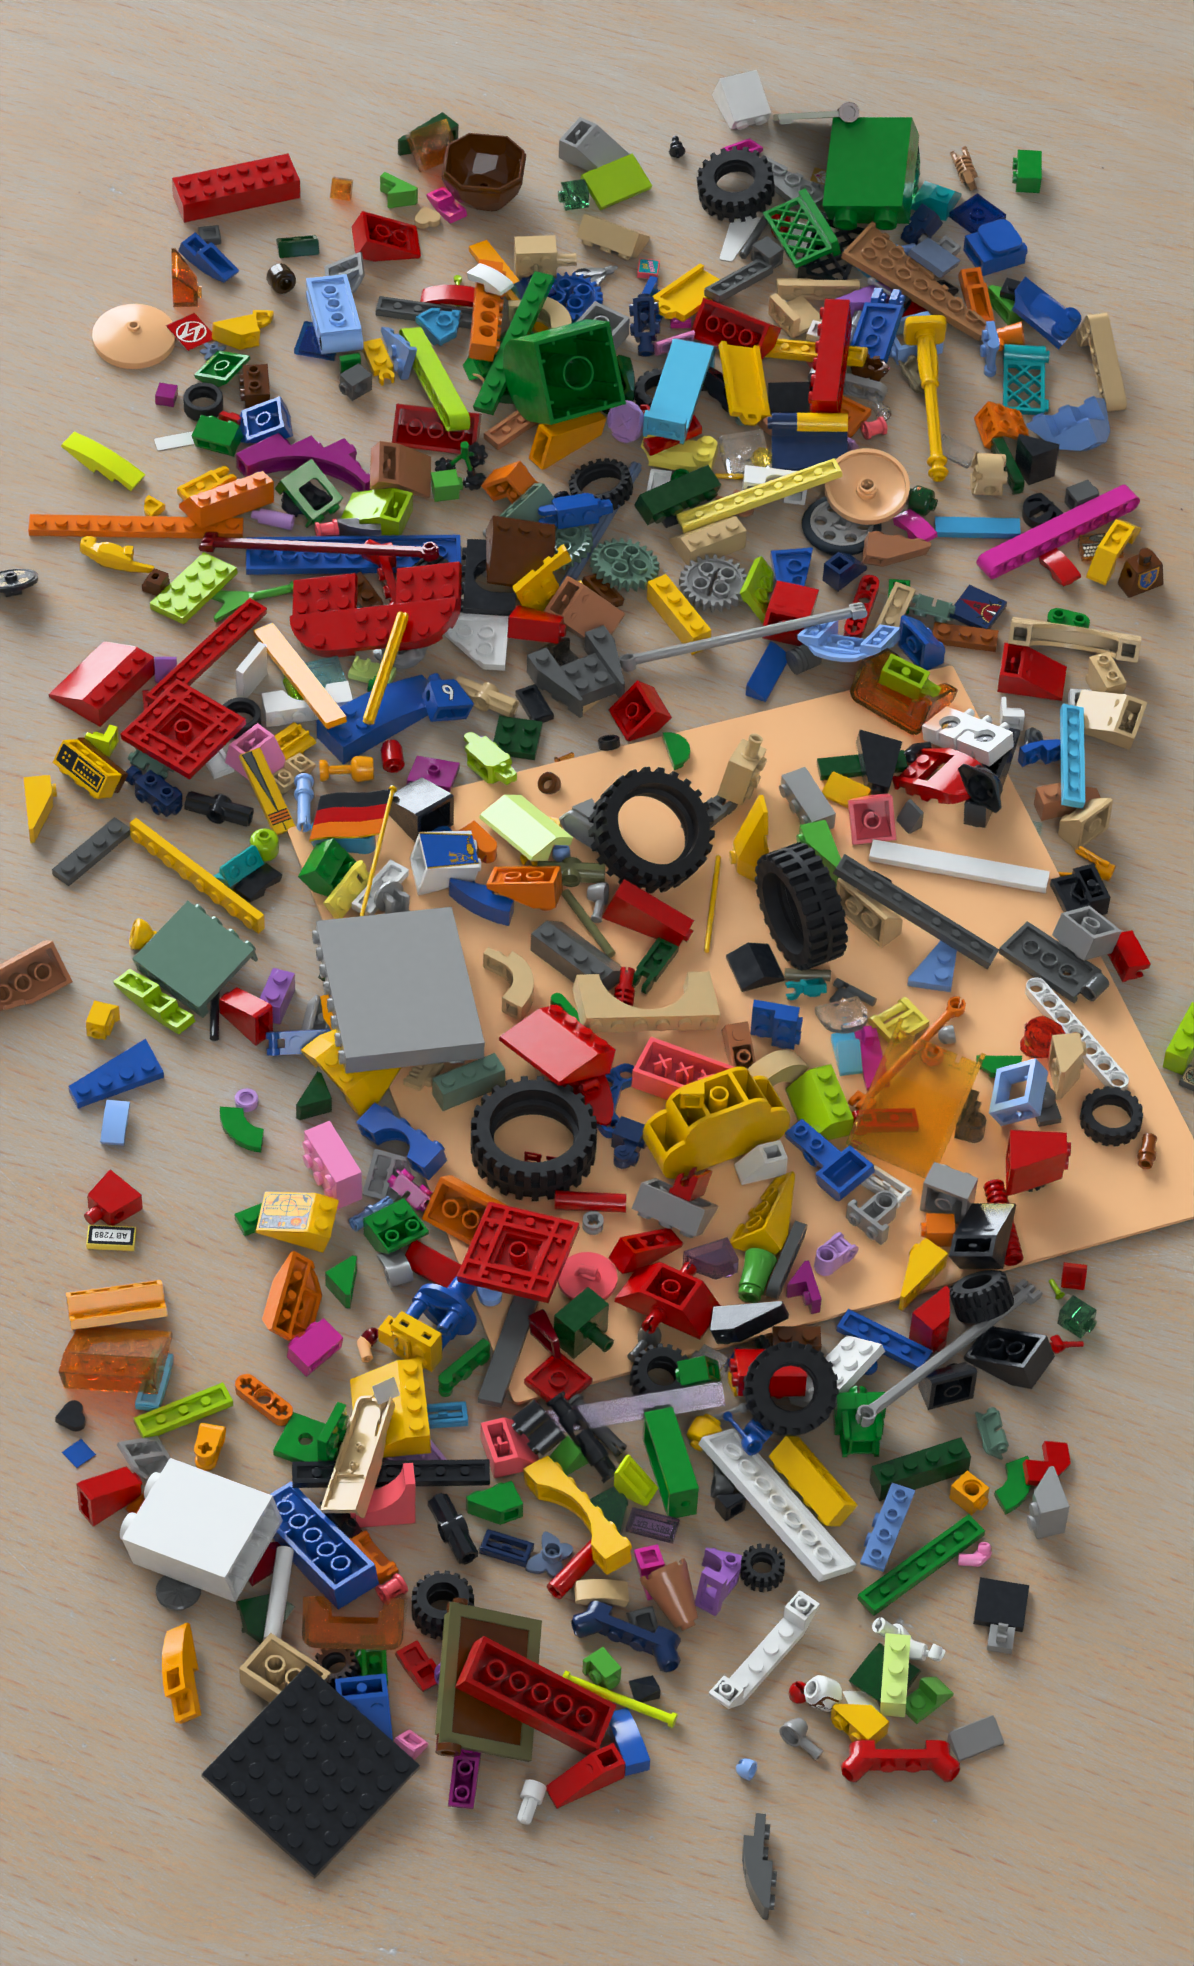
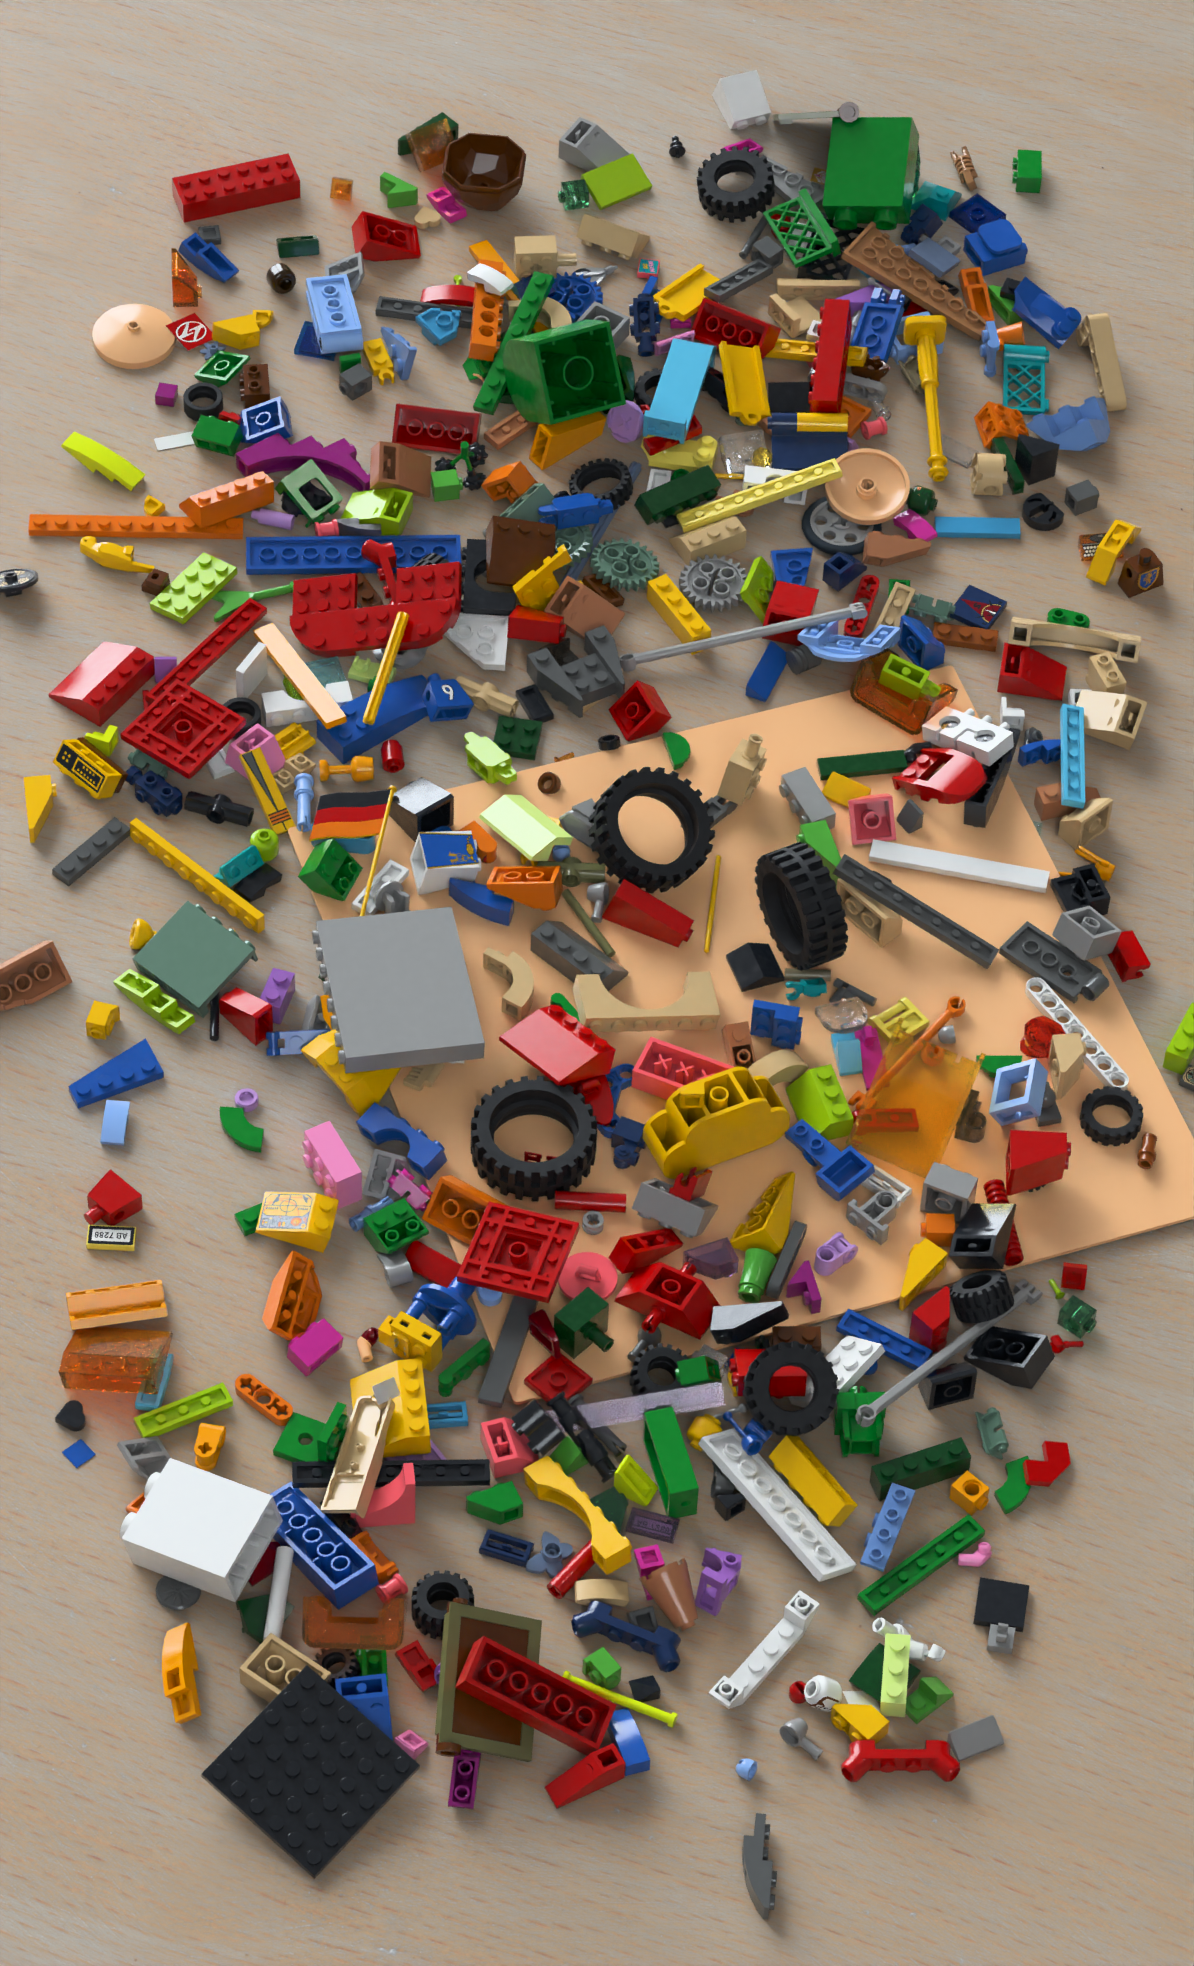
(107, 1494): red slope -> none
(206, 482): yellow hinge -> none
(211, 540): dark red hinge -> none
(315, 1099): dark green slope -> none
(341, 1280): green slope -> none
(347, 890): light yellow plate -> none
(435, 770): magenta plate -> none
(436, 381): lime beam -> none
(453, 1528): black piece -> none
(468, 1082): sand green brick -> none
(532, 1795): white piece -> none
(625, 991): red hinge -> none
(654, 963): dark green hinge -> none
(737, 236): white sticker -> none
(751, 840): yellow wedge -> none
(762, 1163): white slope -> none
(762, 1580): black tyre -> none
(877, 760): black slope -> none
(935, 970): medium blue wing -> none
(982, 786): black hat -> none
(1048, 1507): light grey slope -> none
(1058, 531): dark pink beam -> none
(1061, 567): red slope -> none

